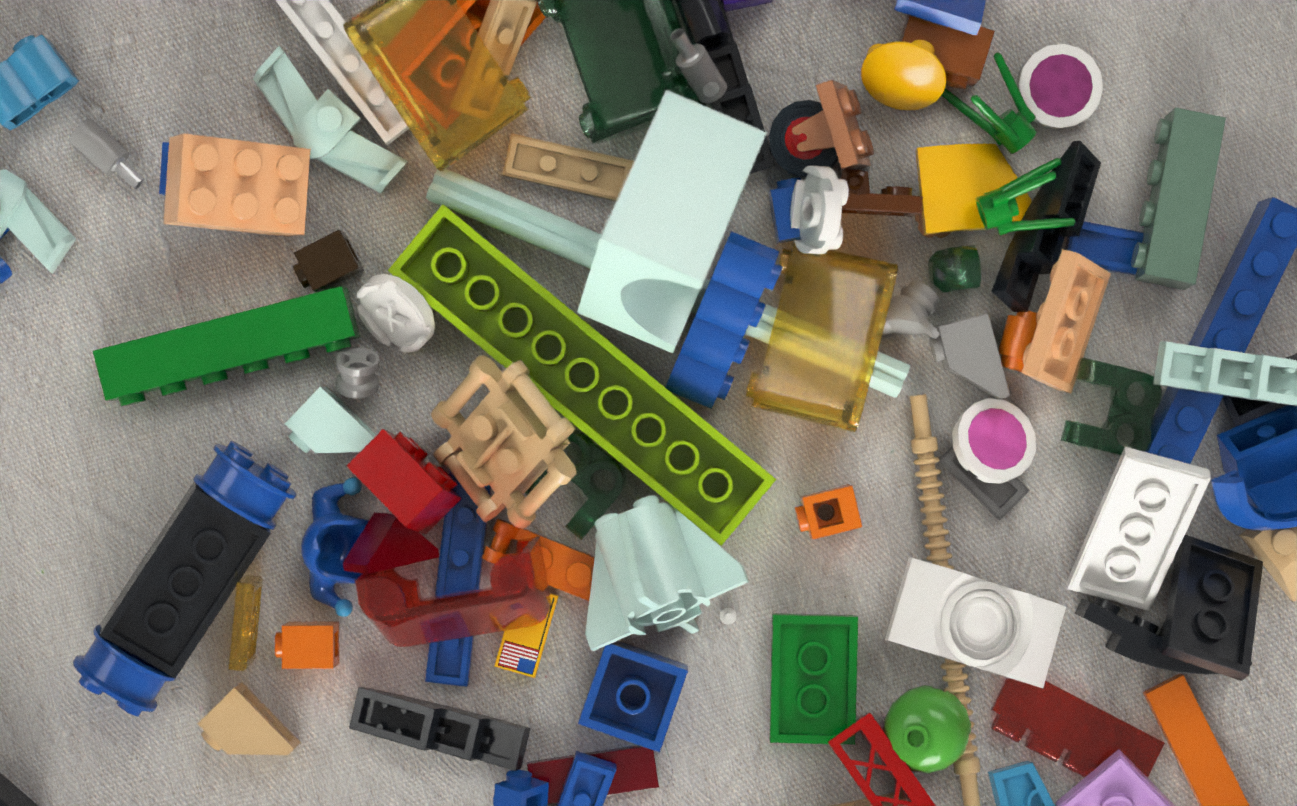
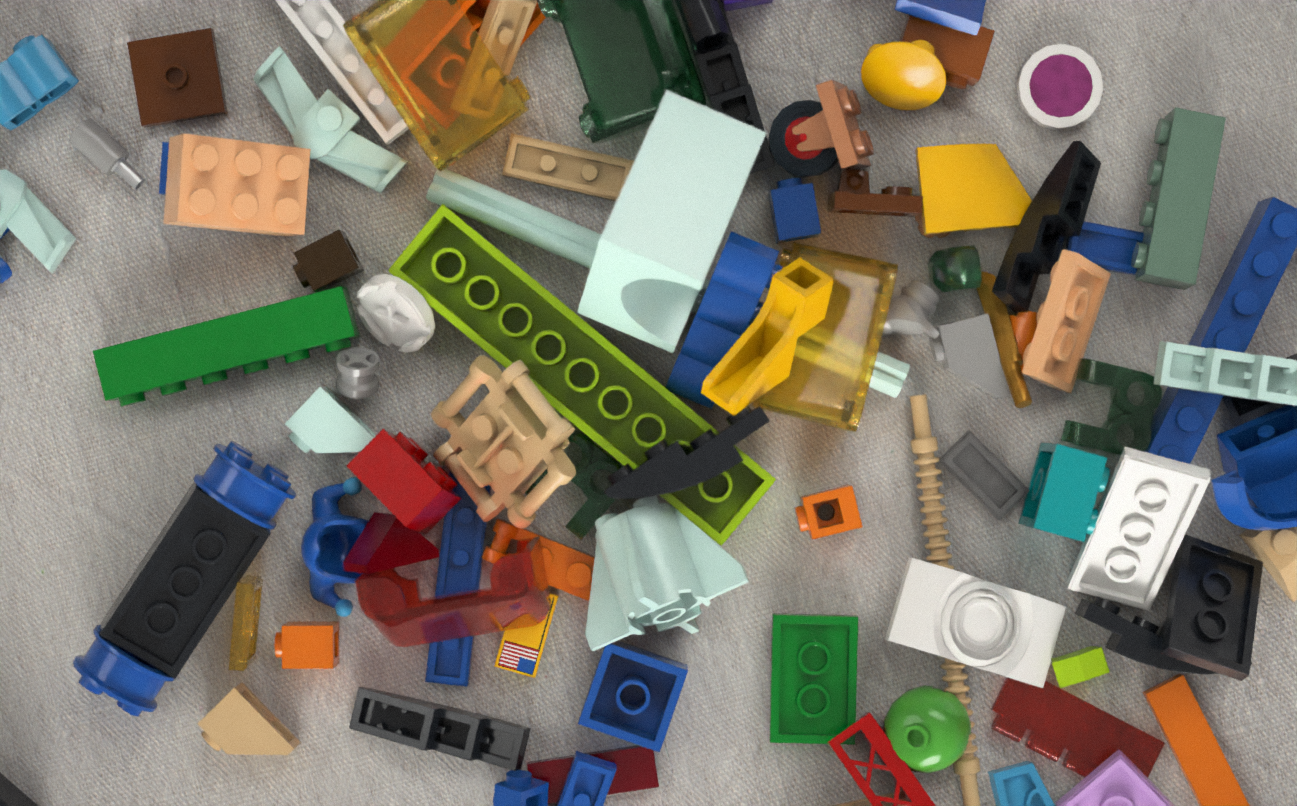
(177, 77): none -> reddish brown plate
(672, 470): none -> black slope
(698, 68): light grey piece -> none
(728, 616): white piece -> none
(767, 347): none -> yellow arch
(818, 210): white plate -> none
(994, 440): tile -> none
(1000, 205): green plant -> none
(1005, 340): none -> pearl gold piece
(1010, 128): green plant -> none
(1064, 491): none -> teal brick
(1080, 666): none -> lime piece

